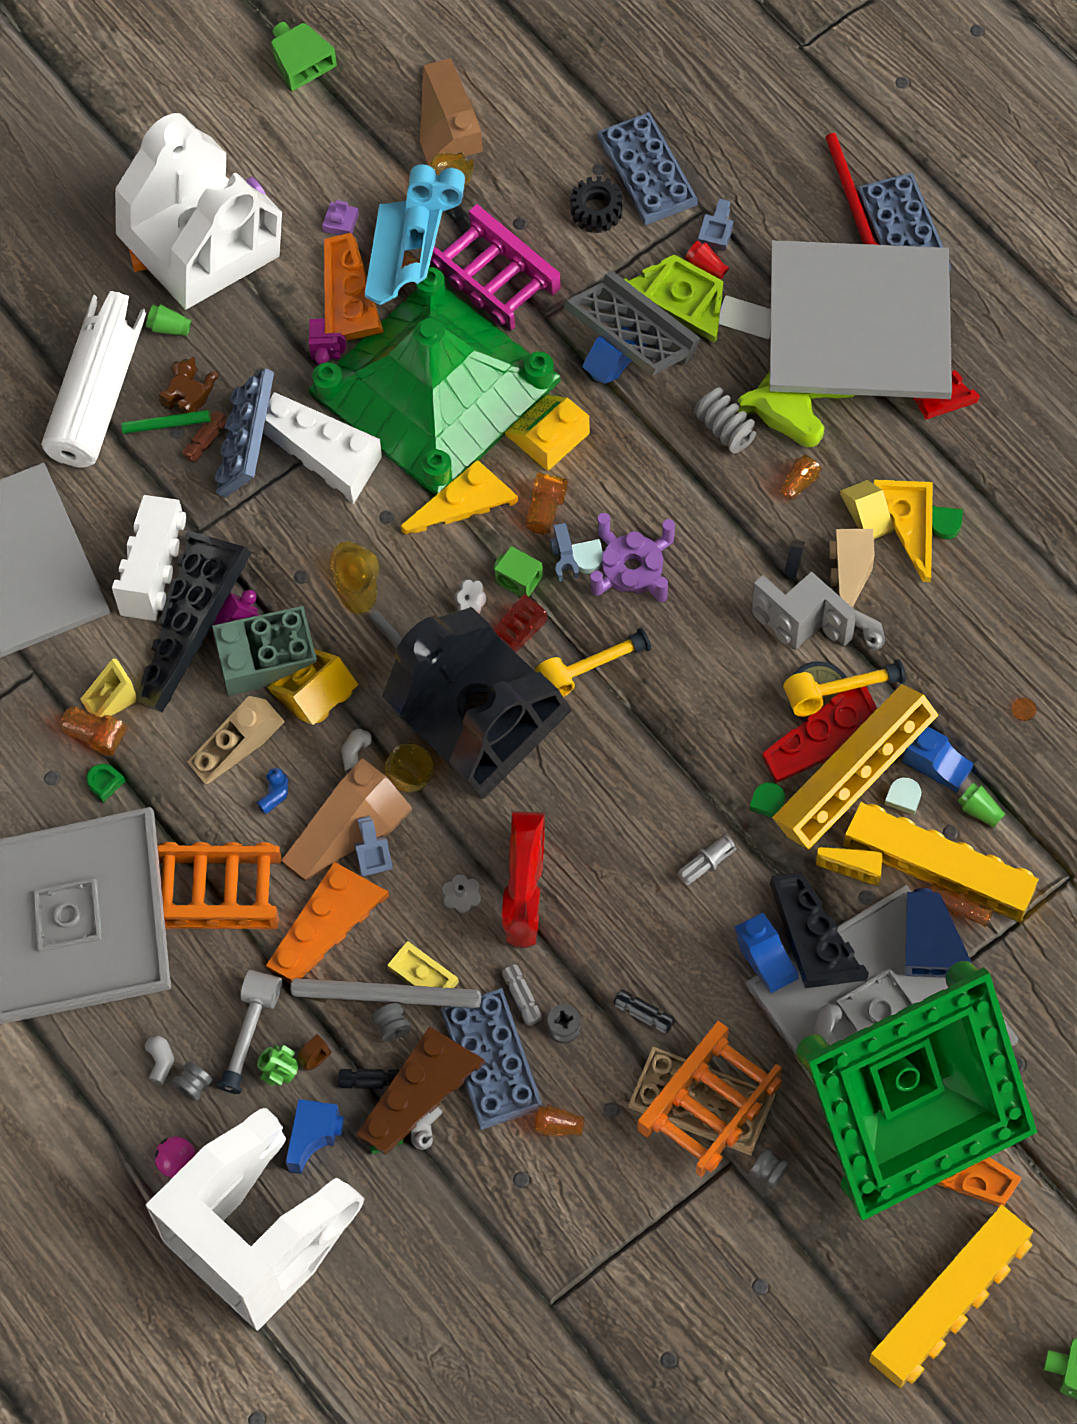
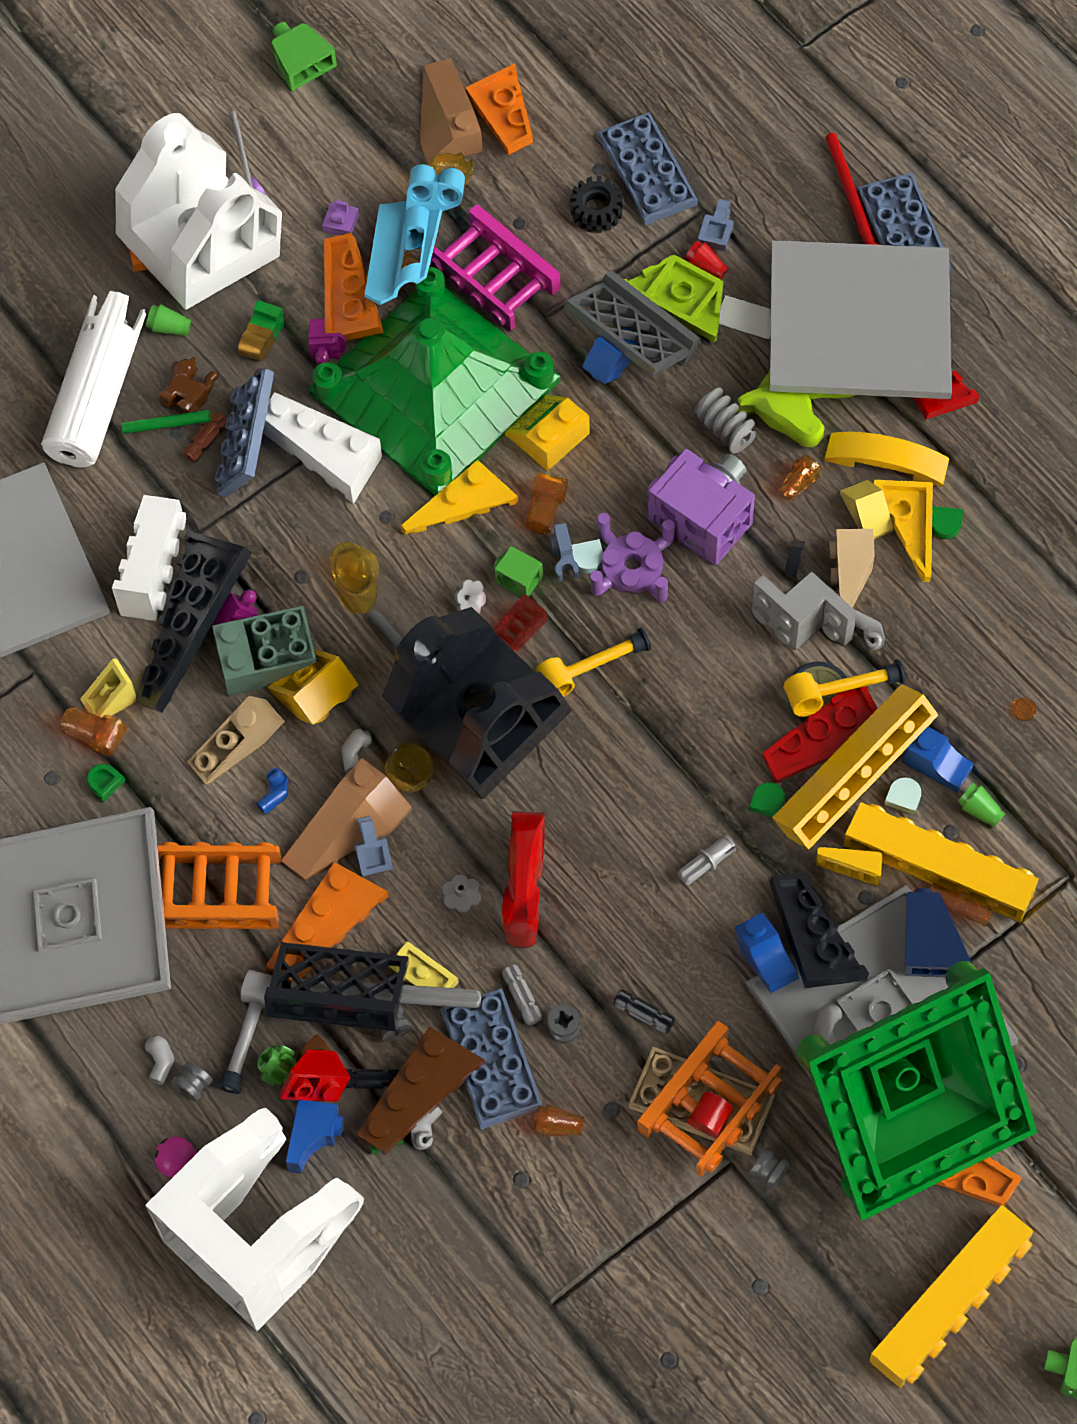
(241, 149): none -> light grey piece
(261, 331): none -> leg
(316, 1077): none -> red slope
(332, 1005): none -> black fence
(502, 108): none -> orange wing
(703, 502): none -> medium lavender piece
(710, 1114): none -> red brick
(887, 453): none -> yellow slope

